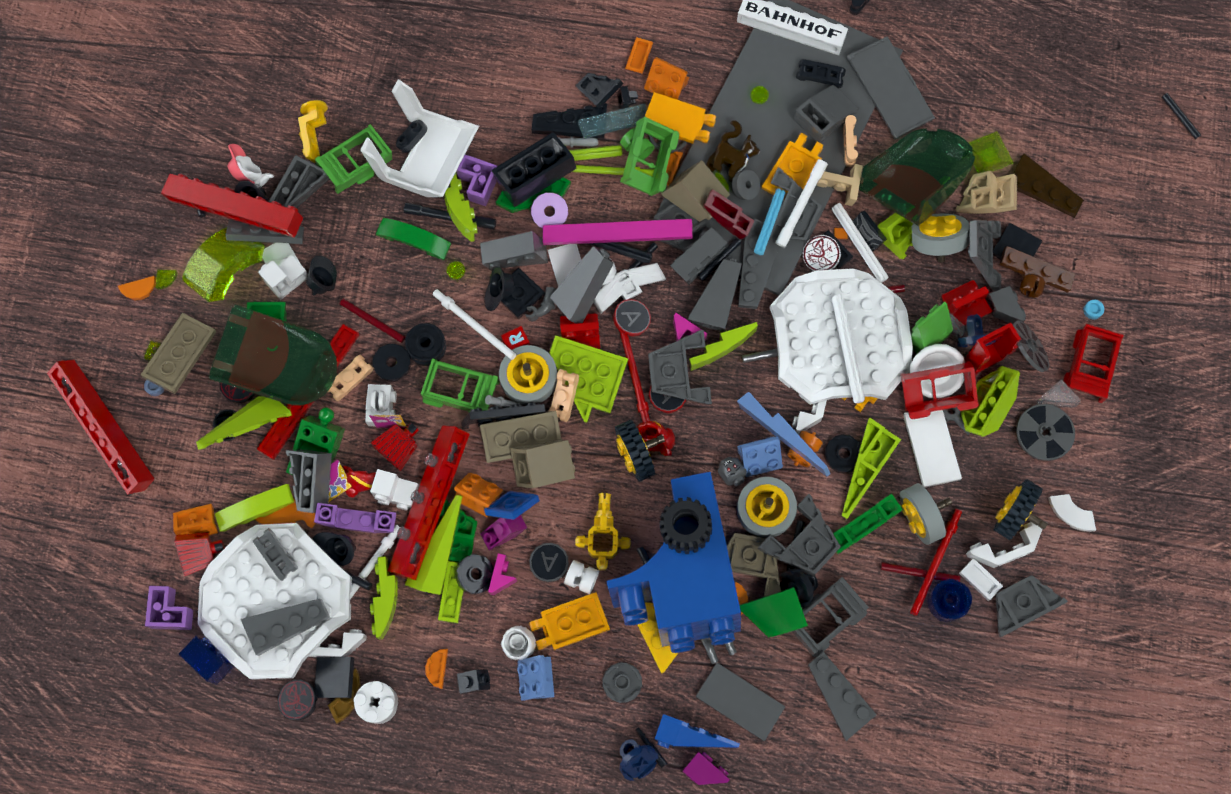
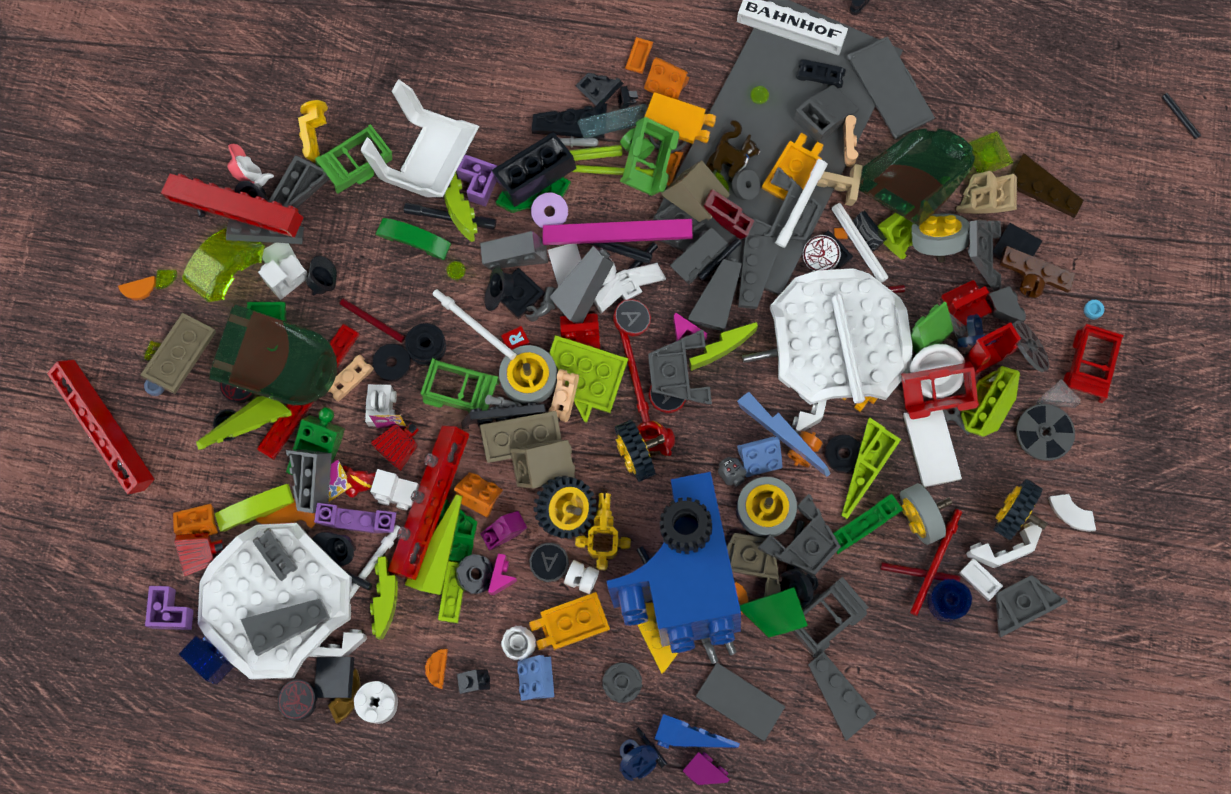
(411, 136): black plate -> none
(511, 505): blue tile -> none
(564, 507): none -> wheel
(769, 222): medium azure axle -> none

